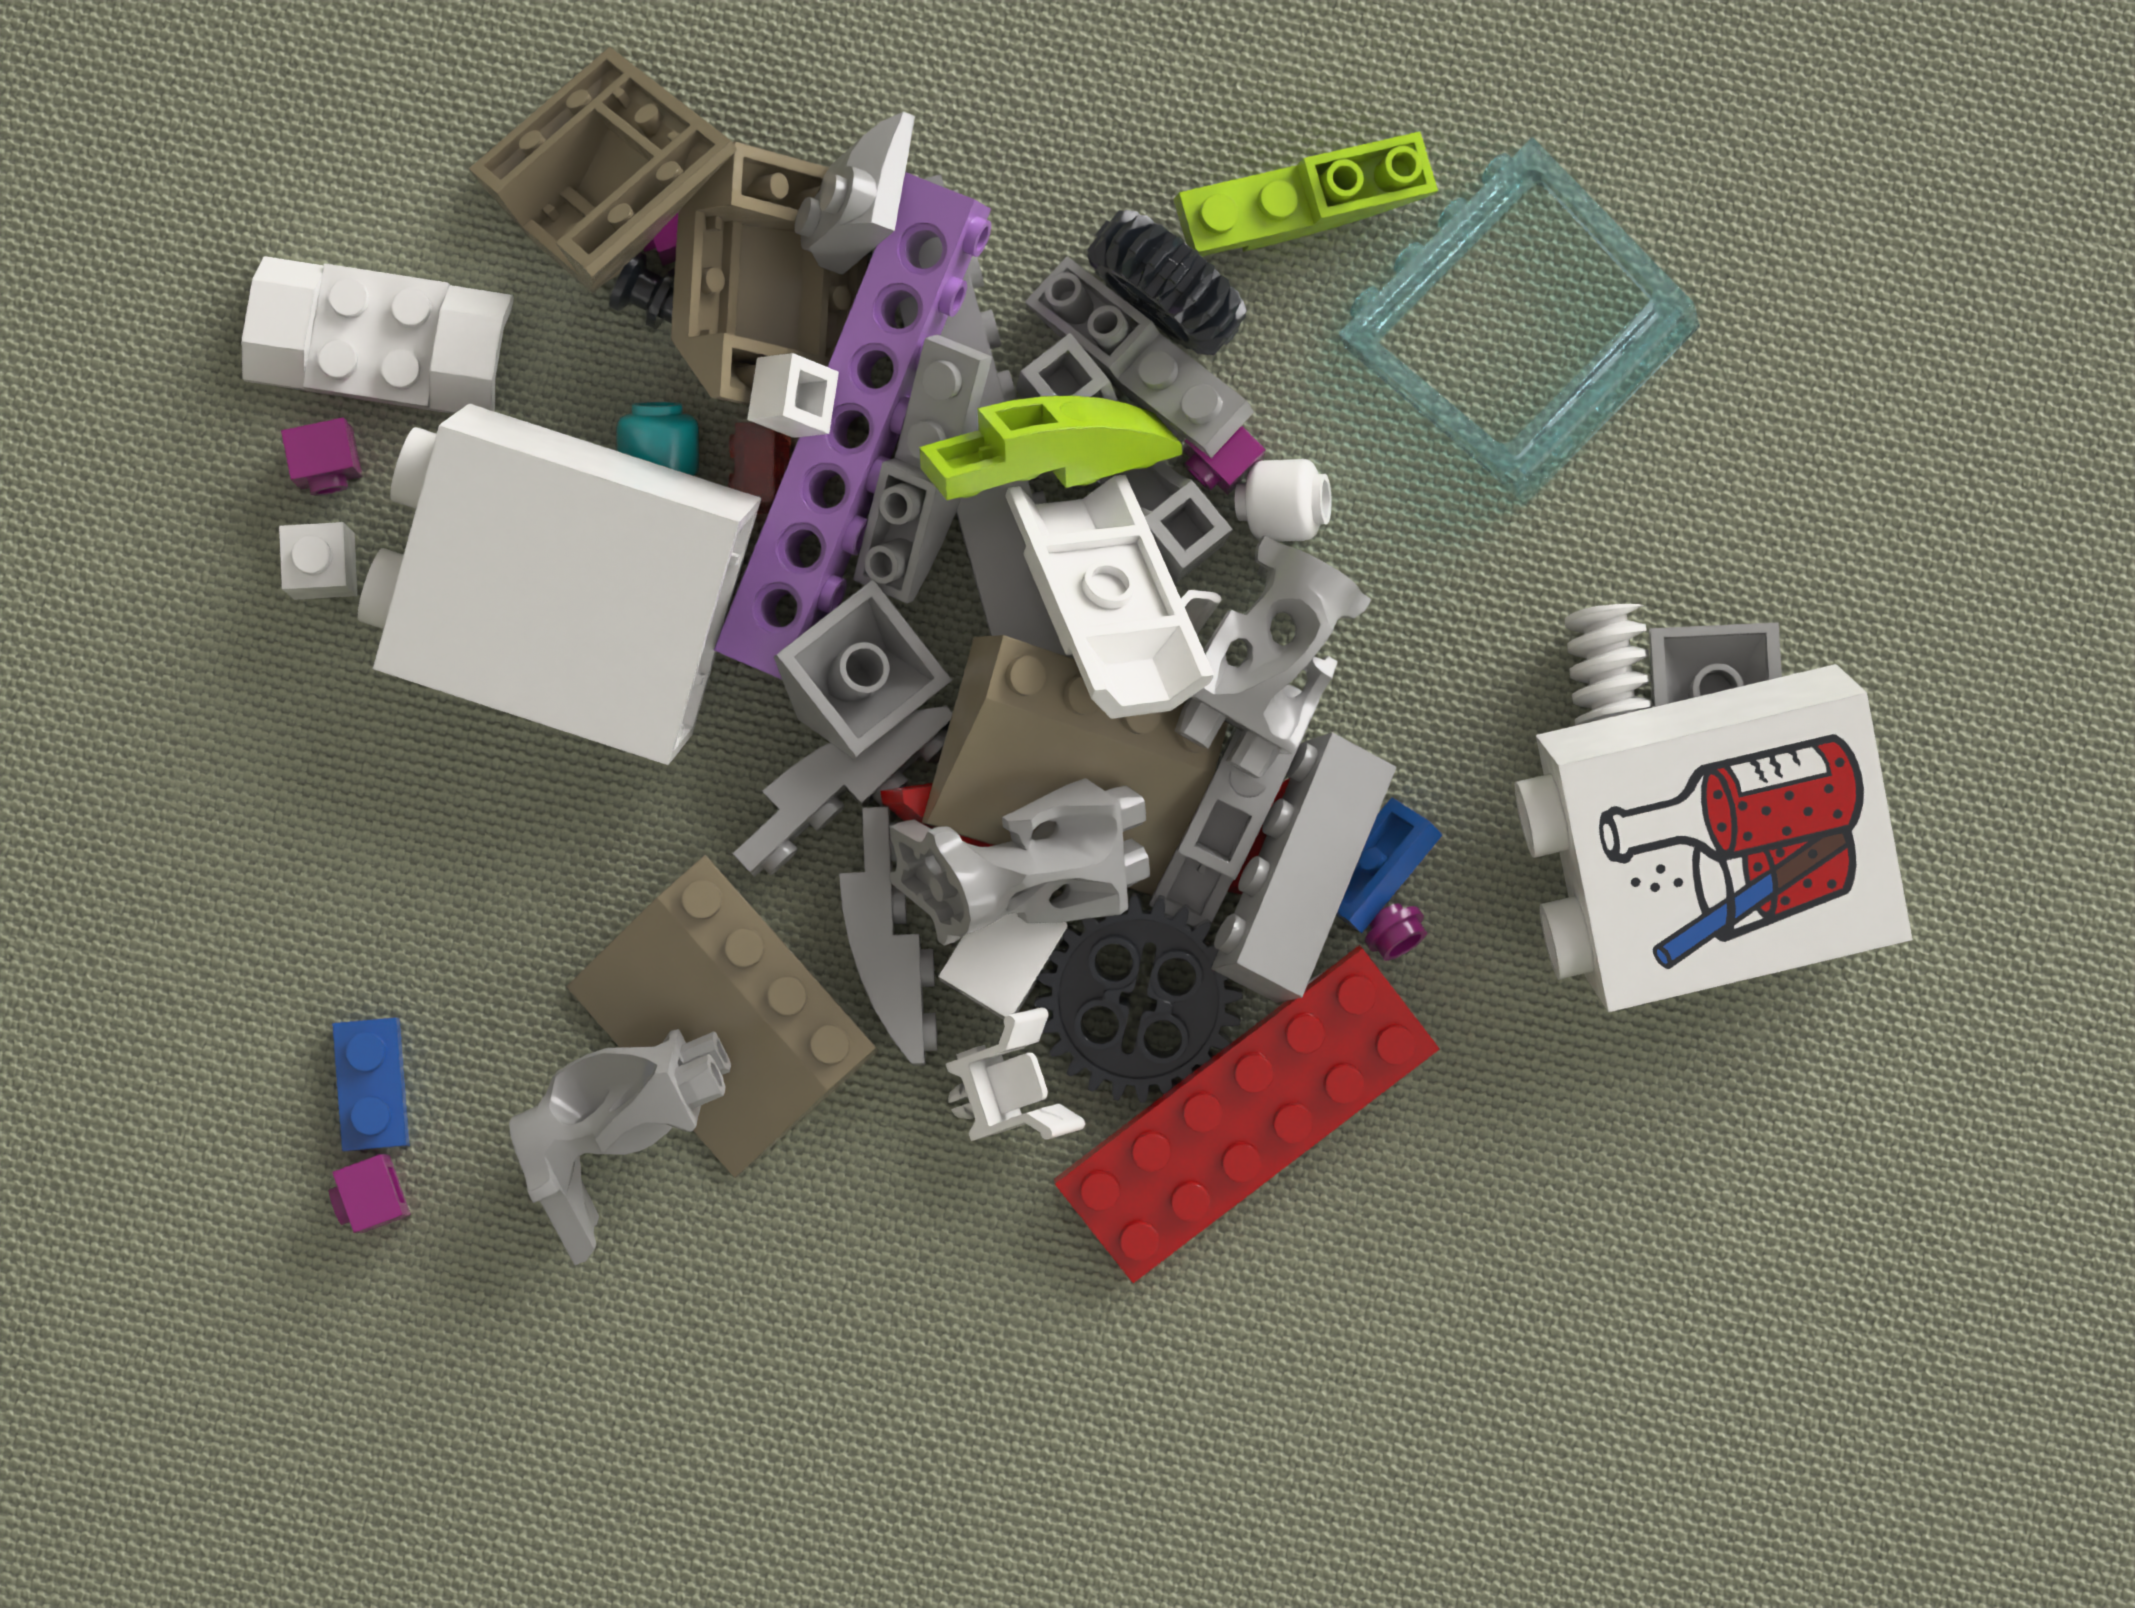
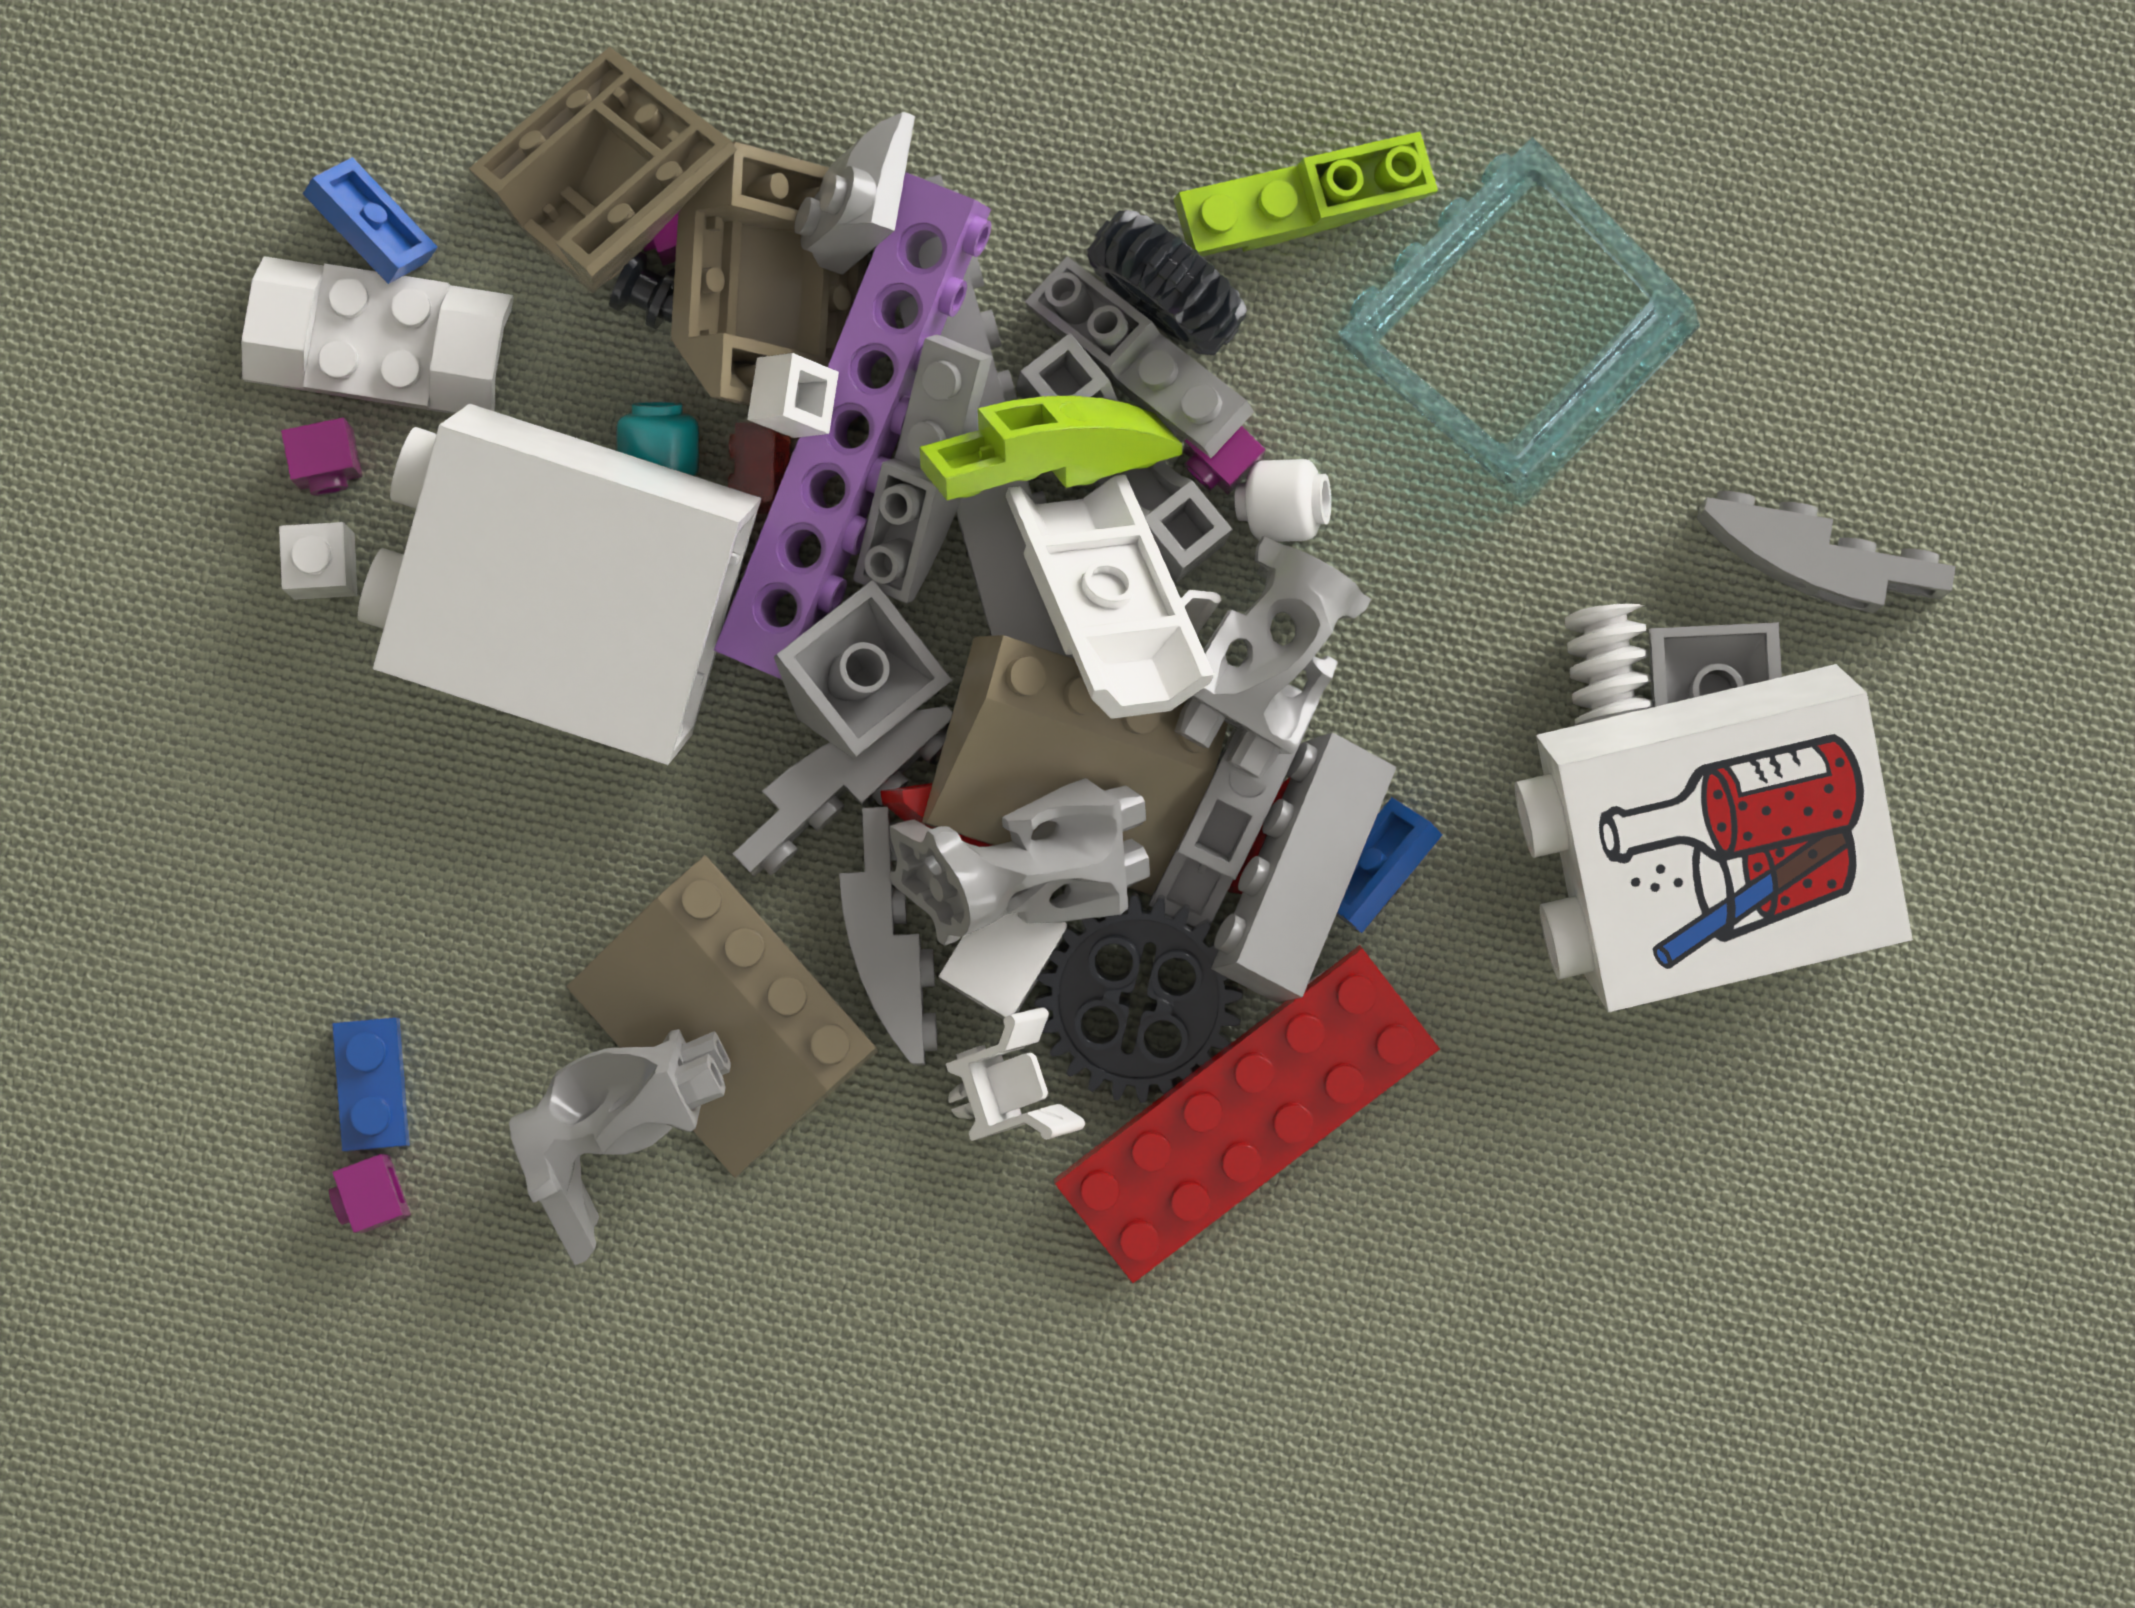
(370, 220): none -> blue plate
(1395, 931): magenta plate -> none
(1796, 551): none -> light grey slope

